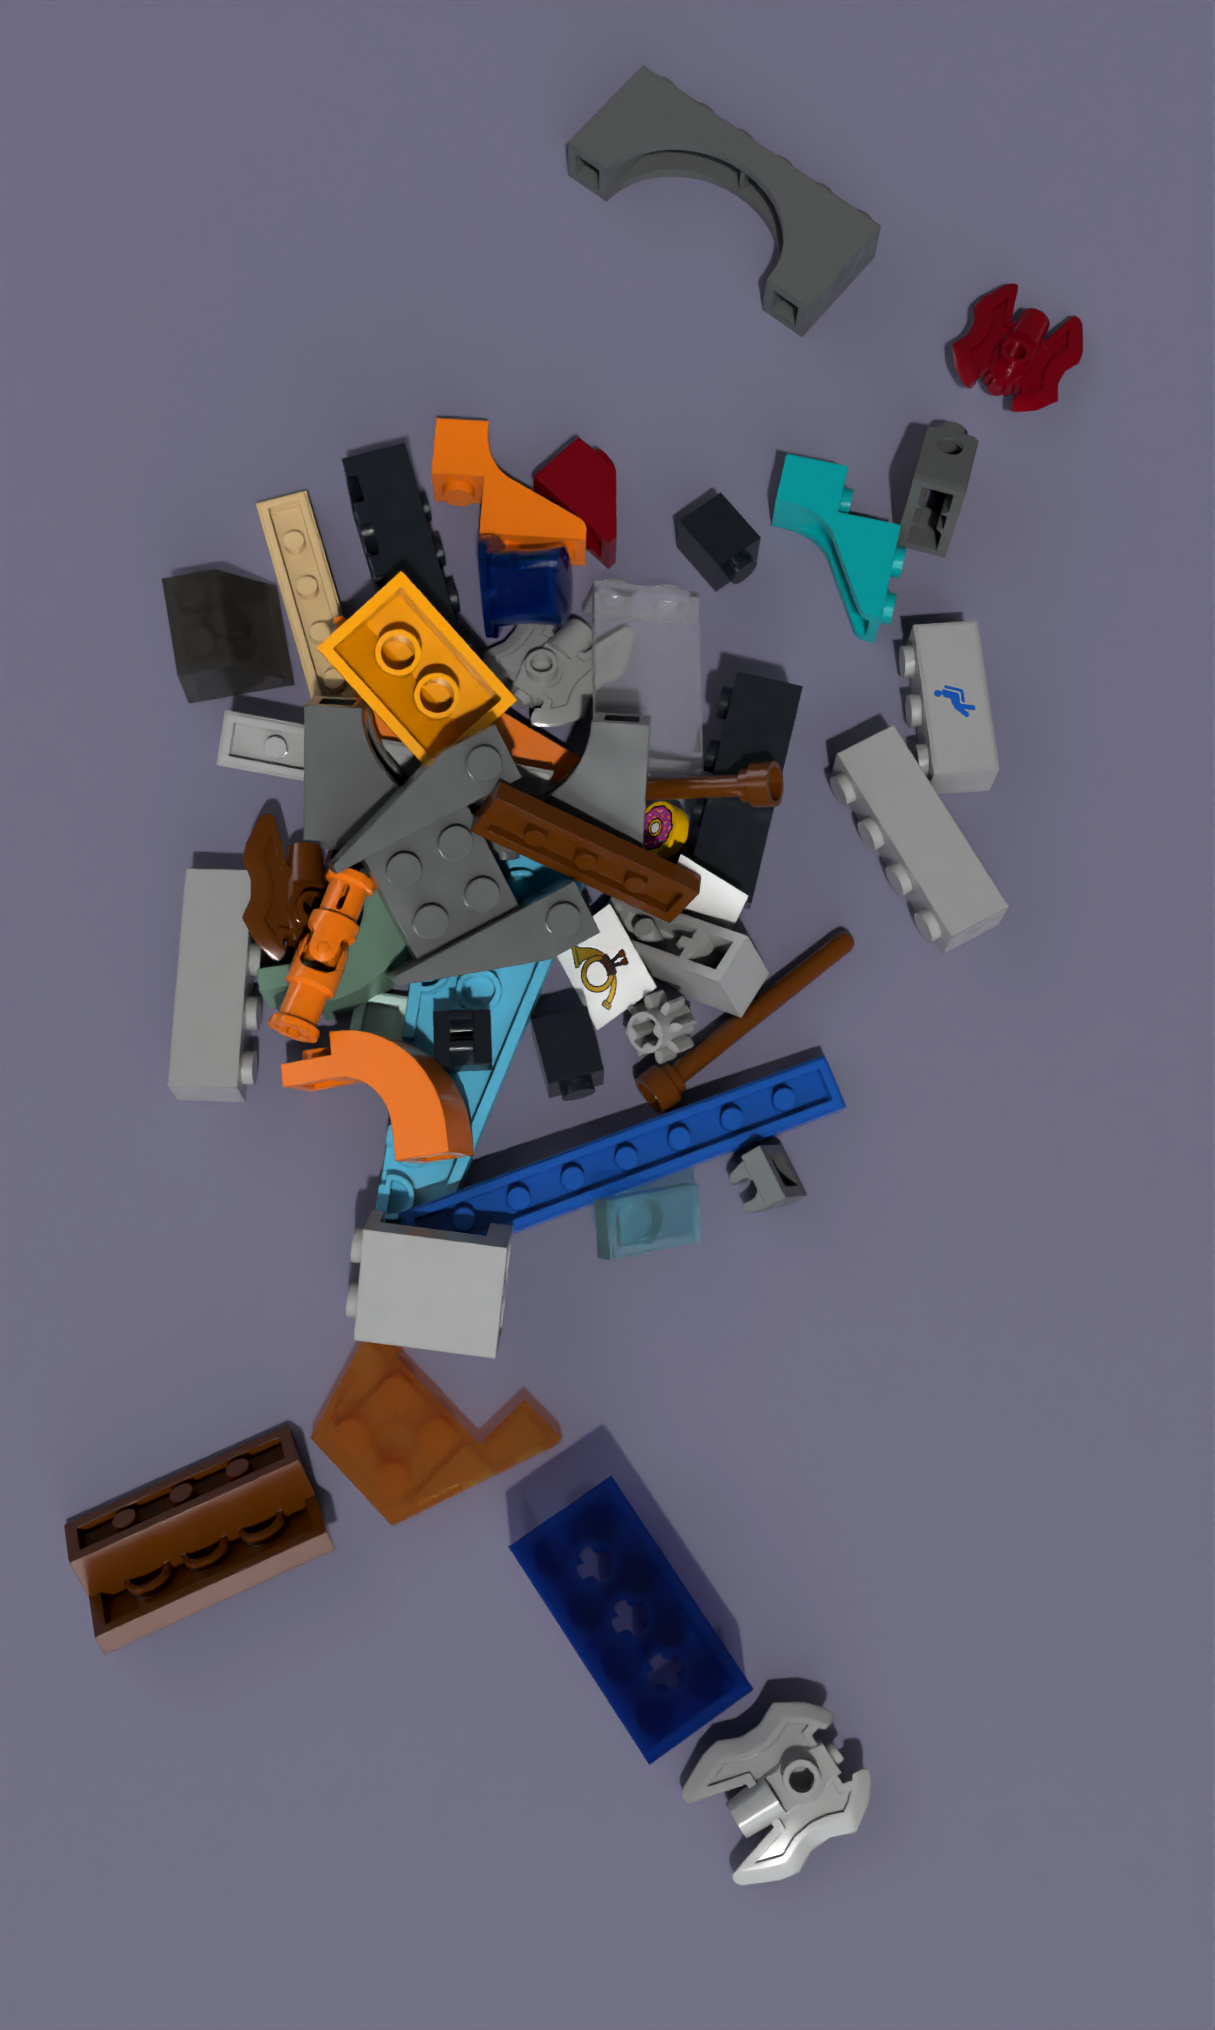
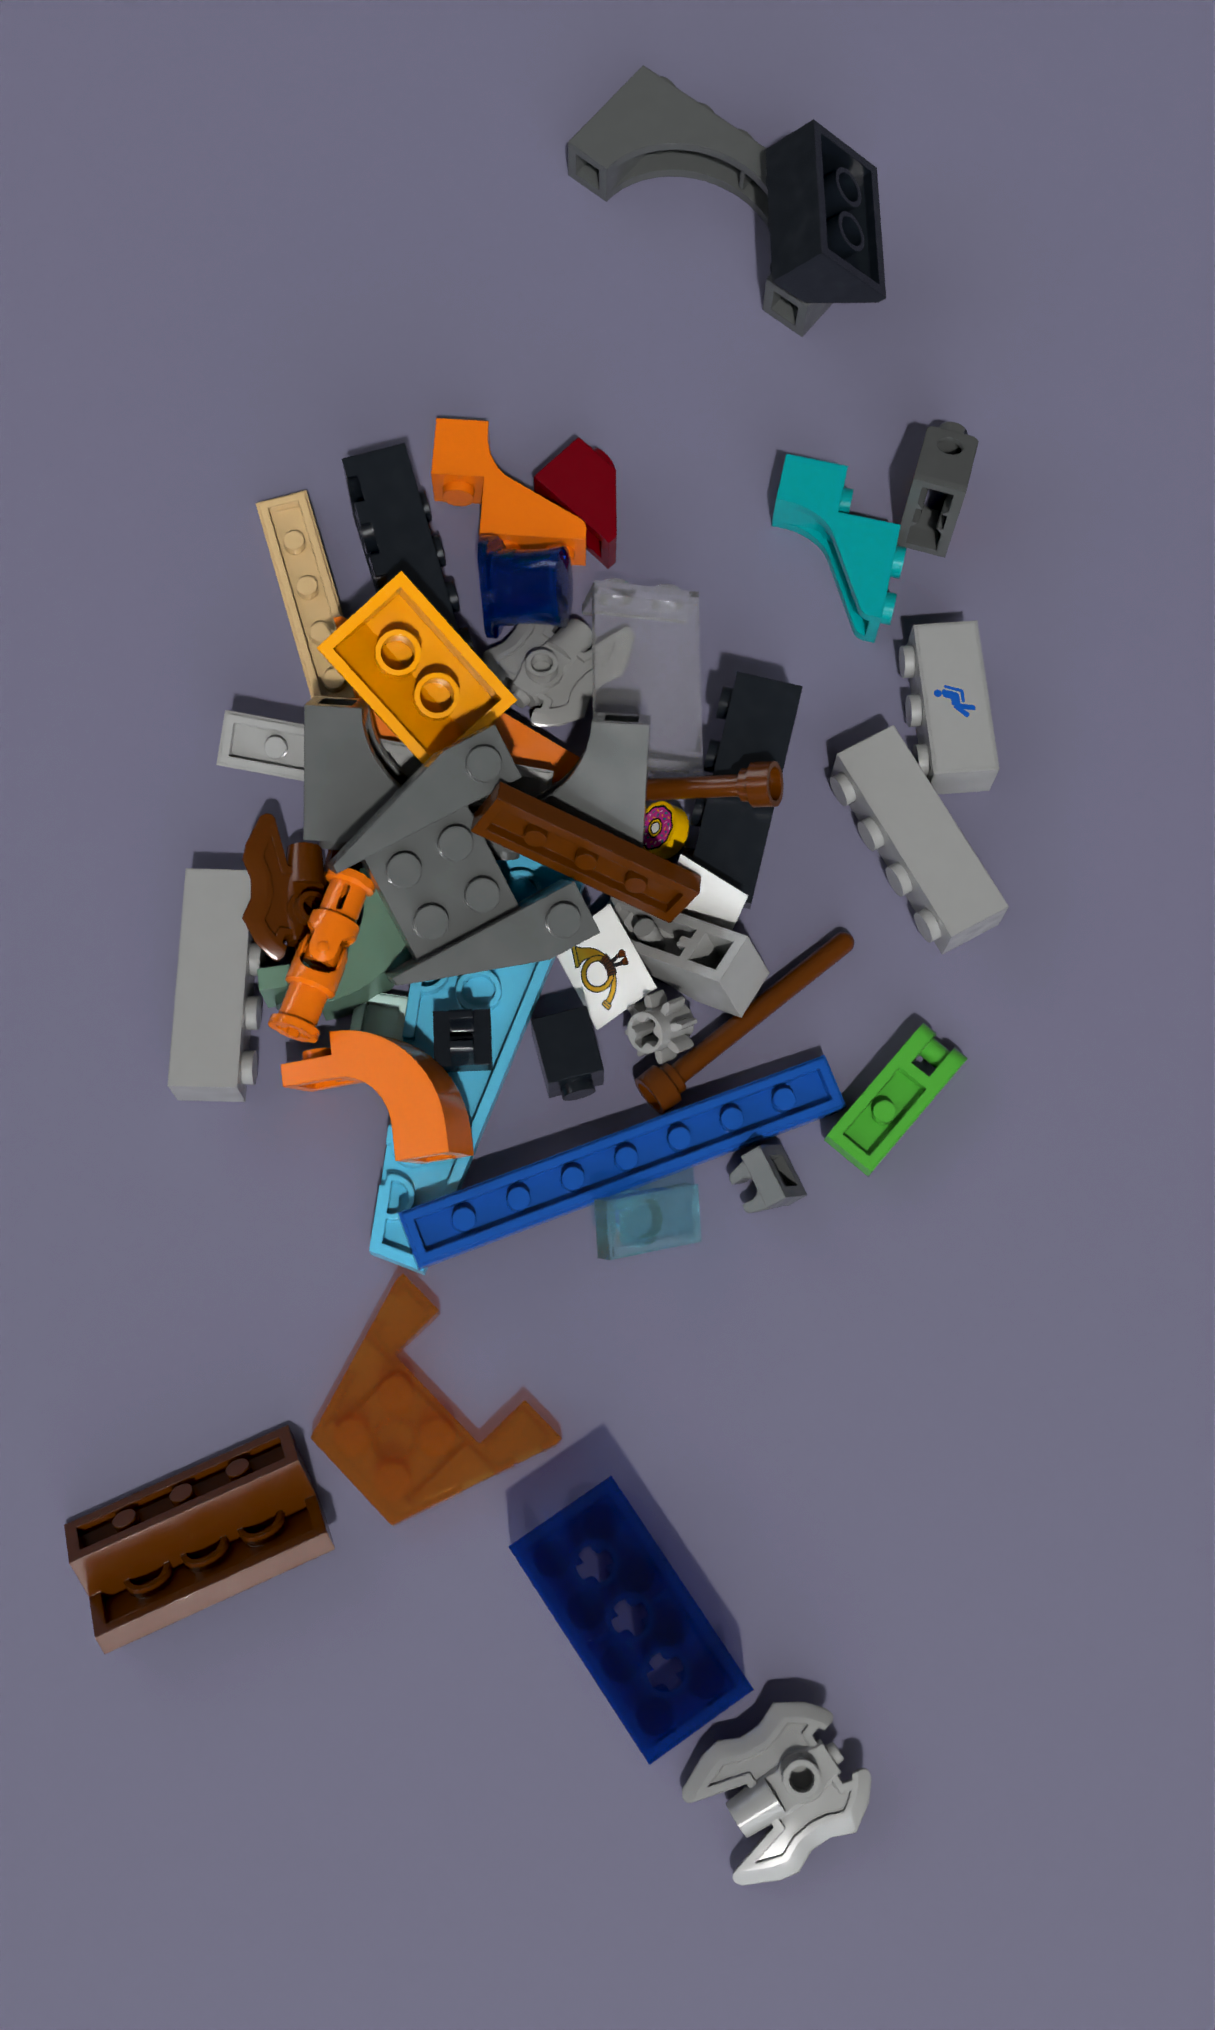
(226, 635): clear smoke slope -> none
(430, 1287): light grey panel -> none
(719, 543): black brick -> none
(824, 219): none -> black slope
(894, 1101): none -> bright green plate
(1015, 355): dark red piece -> none

